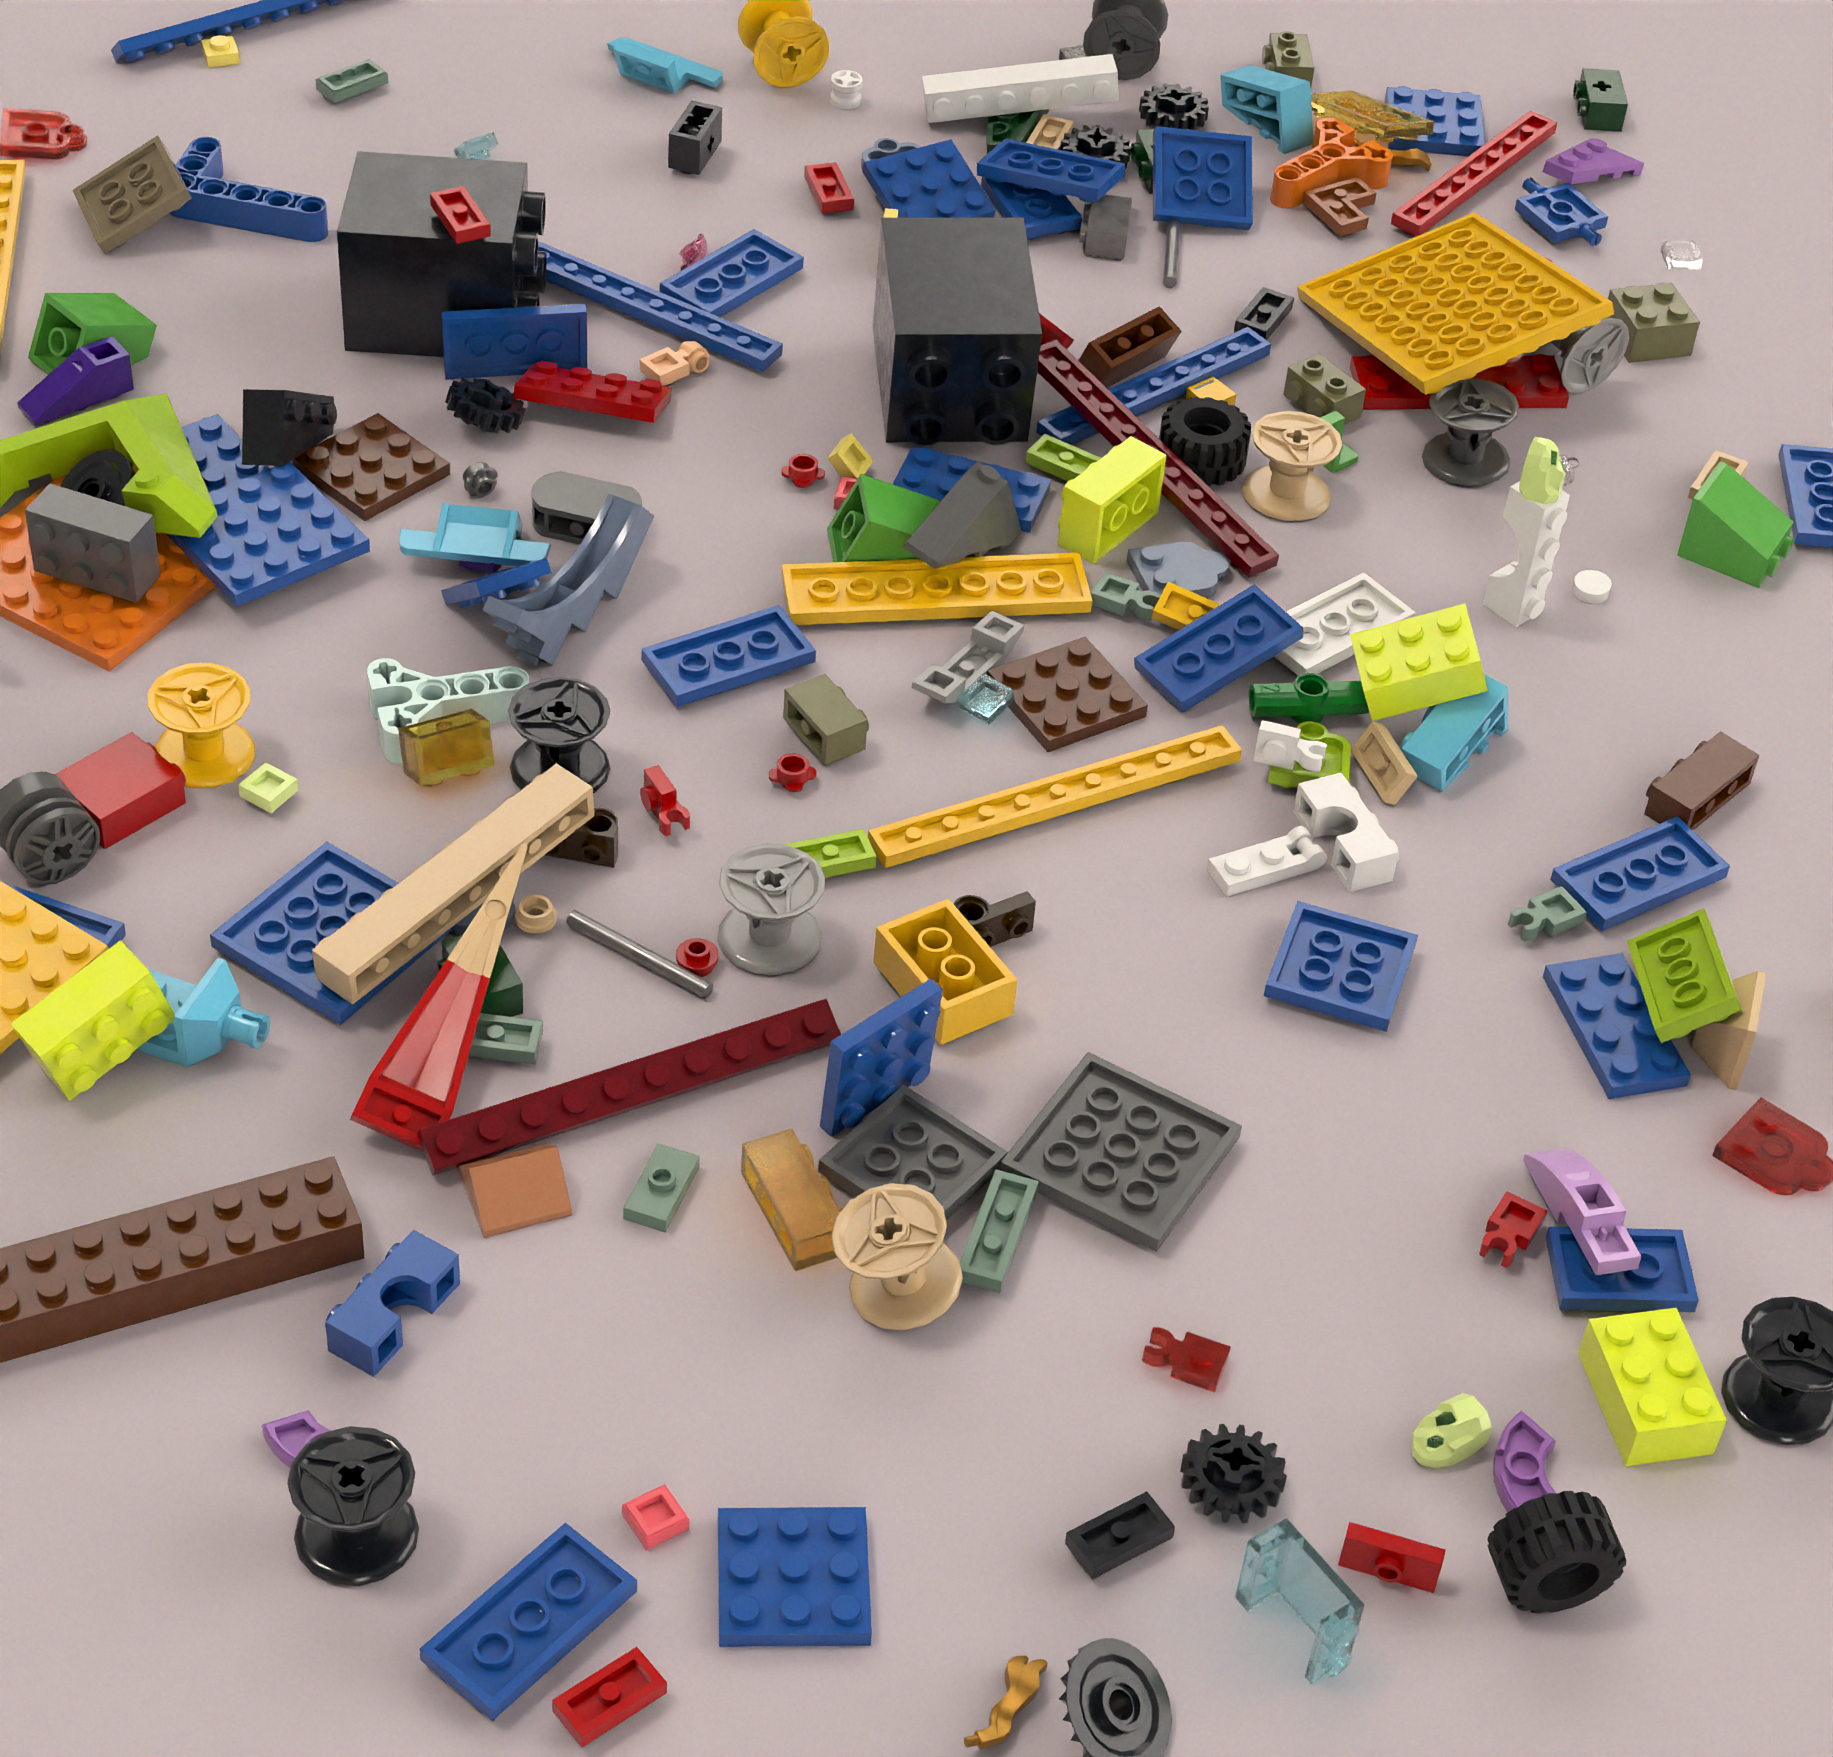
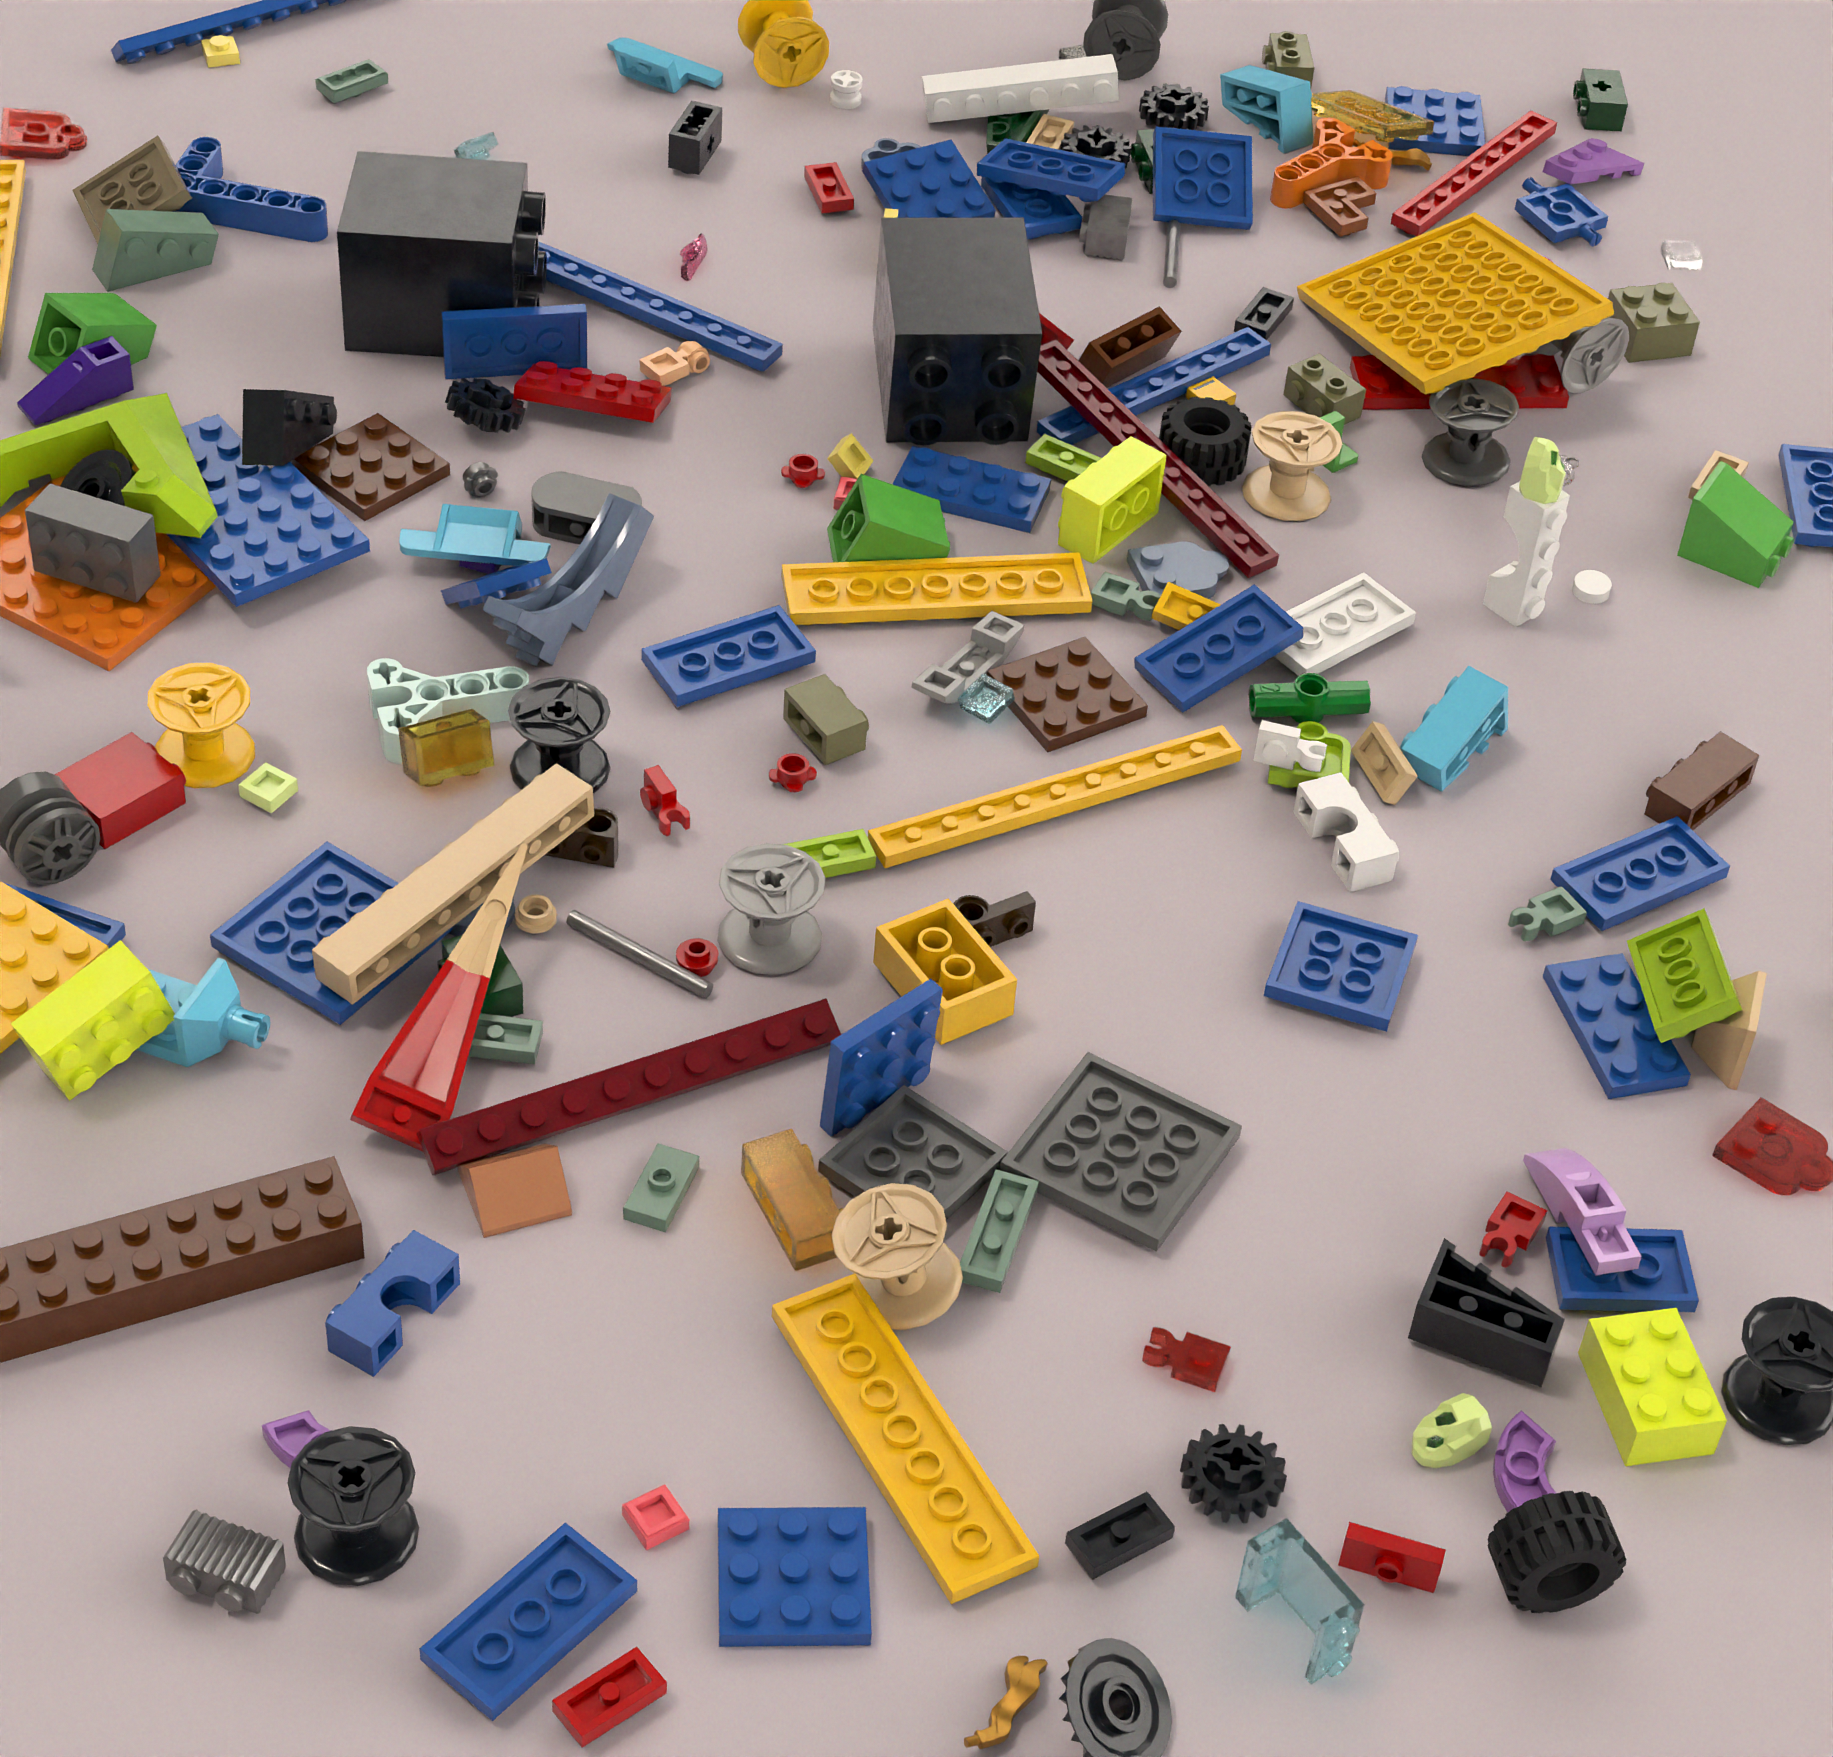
(151, 245): none -> sand green wedge
(224, 1563): none -> flat silver brick
(460, 214): red plate -> none
(733, 274): blue plate -> none
(905, 1439): none -> yellow plate
(968, 520): dark grey wedge -> none
(1266, 862): white plate -> none
(1418, 662): neon yellow brick -> none
(1483, 1320): none -> black wedge

